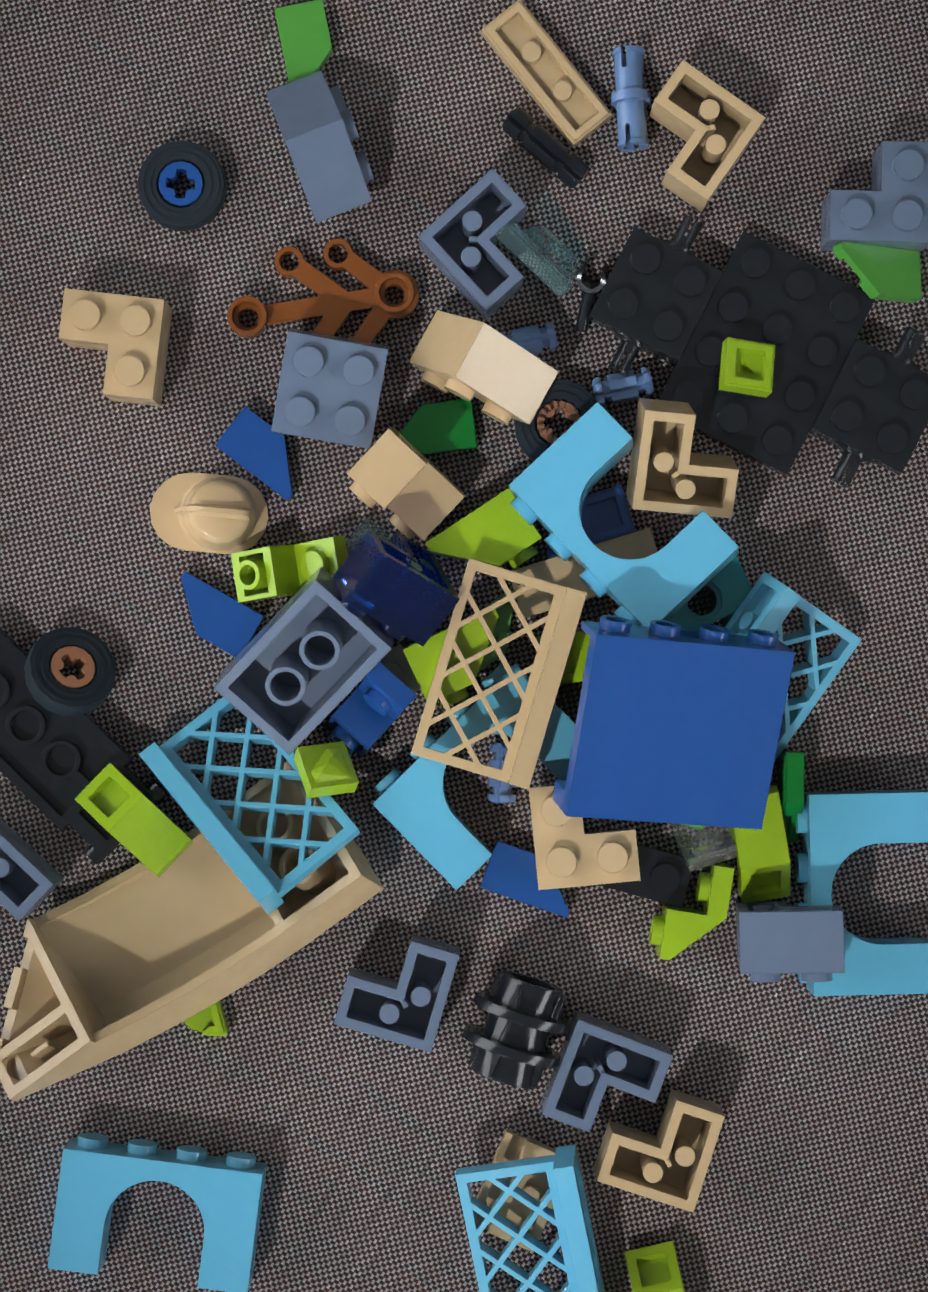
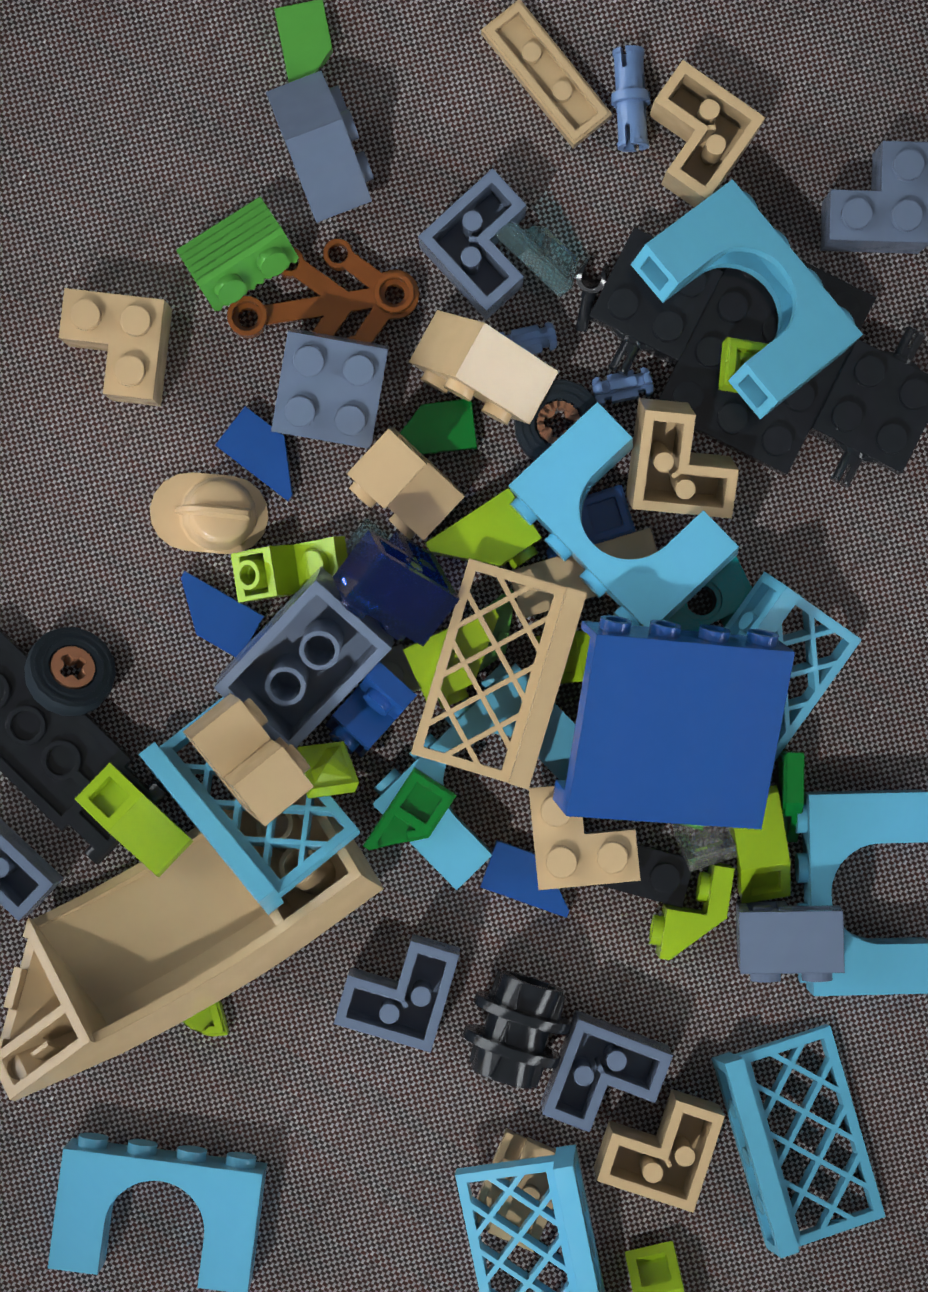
(200, 203): black bush -> none
(238, 254): none -> bright green brick
(257, 770): none -> tan brick
(412, 812): none -> green tile
(500, 790): medium blue piece -> none
(545, 147): black axle -> none
(734, 234): none -> medium azure arch
(758, 1152): none -> medium azure fence
(884, 271): bright green tile -> none

